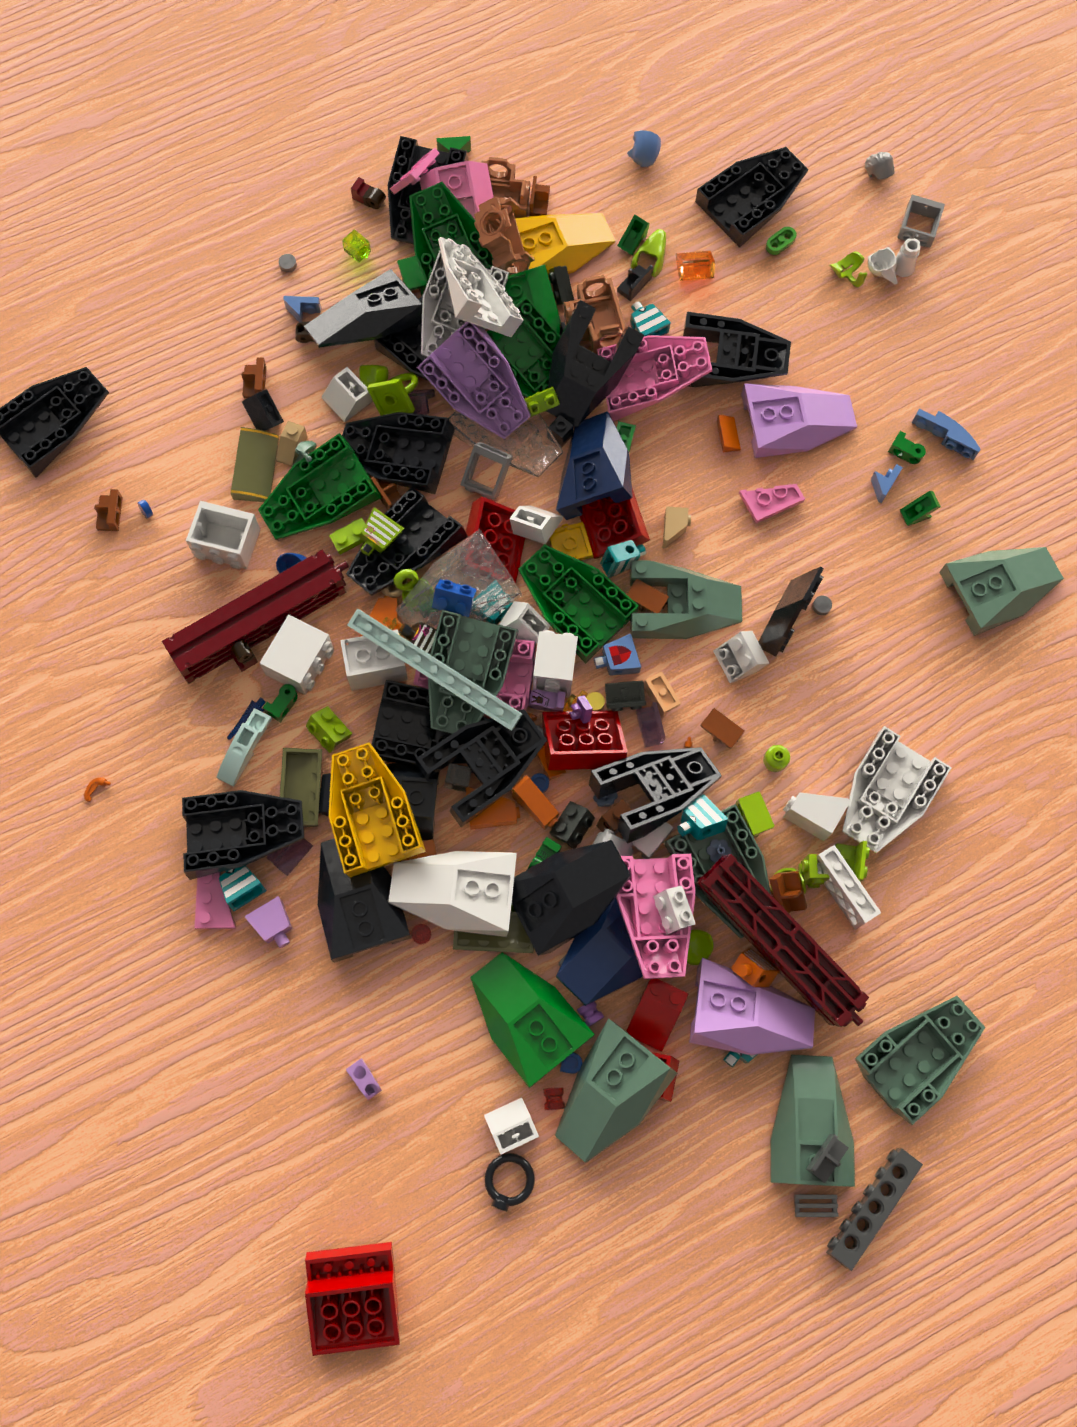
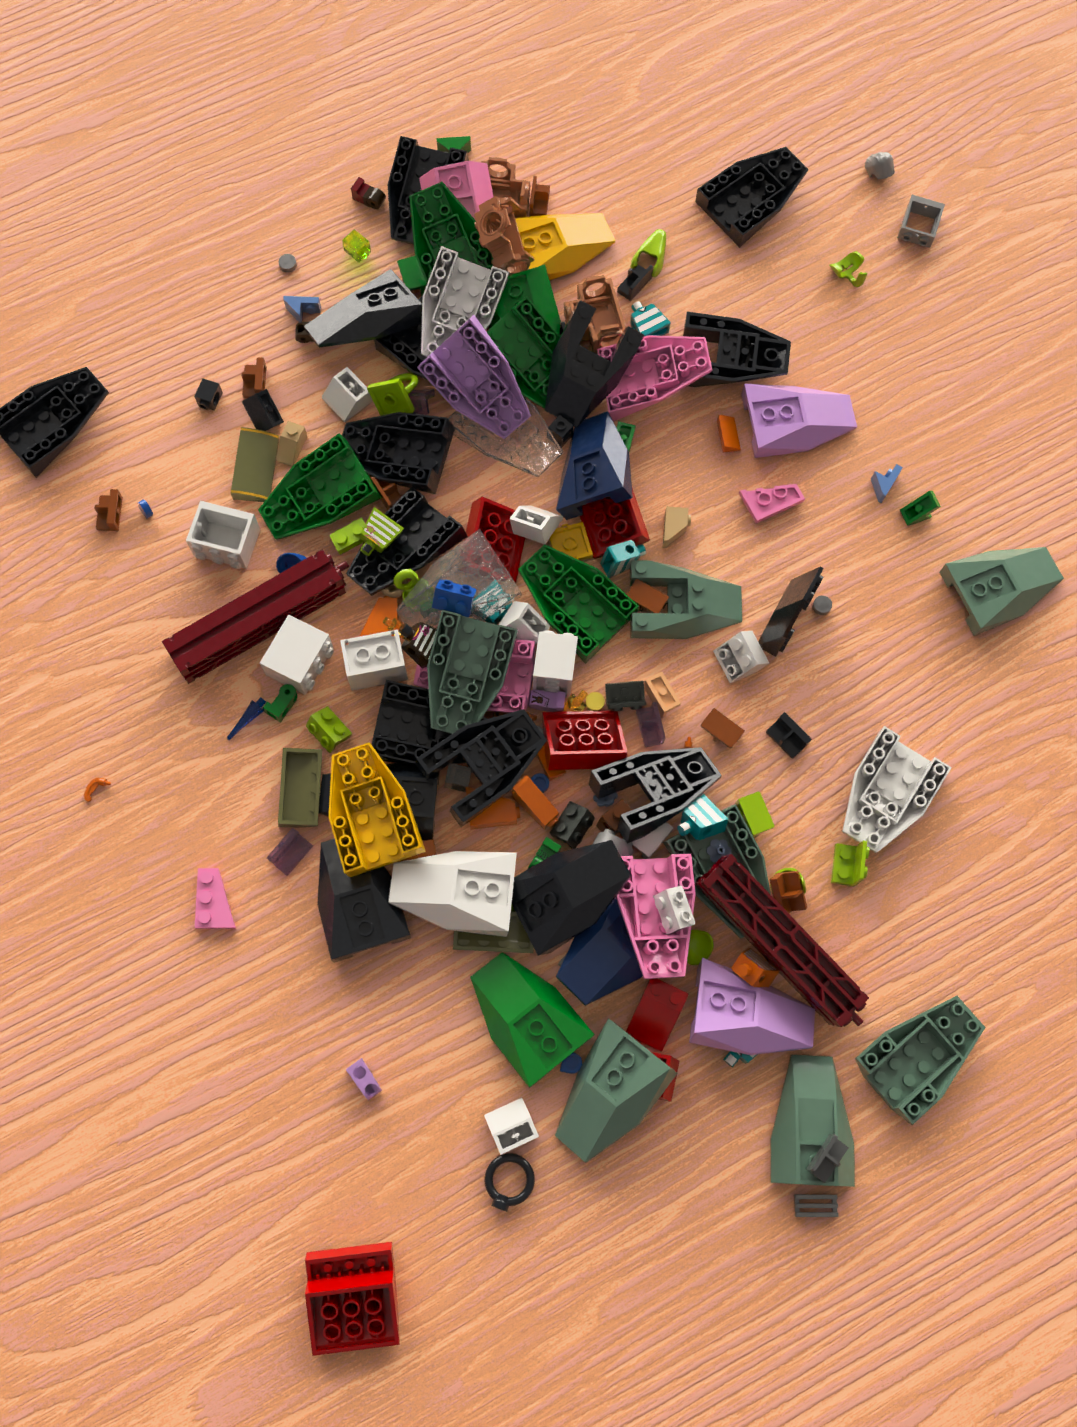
(208, 394): none -> black brick
(237, 829): black wedge -> none
(240, 887): teal torso -> none
(242, 747): light aqua slope -> none
(243, 655): dark brown leg -> none
(271, 922): lavender torso -> none
(303, 449): sand green helmet -> none
(373, 374): lime helmet -> none
(419, 168): bright pink wing -> none
(421, 934): clear red tile -> none
(434, 669): light aqua plate -> none
(475, 292): white wedge -> none
(490, 453): light grey window -> none
(542, 401): lime hips -> none
(553, 1104): clear red wheel -> none
(561, 284): pearl dark grey bracket -> none
(581, 709): medium lavender tile -> none
(590, 1013): medium lavender wheel -> none
(619, 657): medium blue torso -> none
(635, 232): green slope -> none
(645, 148): medium blue piece -> none
(695, 268): clear orange tile -> none
(776, 758): lime head -> none
(779, 241): bright green plate -> none
(788, 735): none -> black panel
(809, 871): lime bracket -> none
(816, 813): white slope -> none
(846, 888): white fence -> none
(883, 264): white piece -> none
(885, 1204): dark grey brick -> none
(906, 449): green leg -> none
(907, 257): white plant -> none
(954, 435): medium blue slope -> none

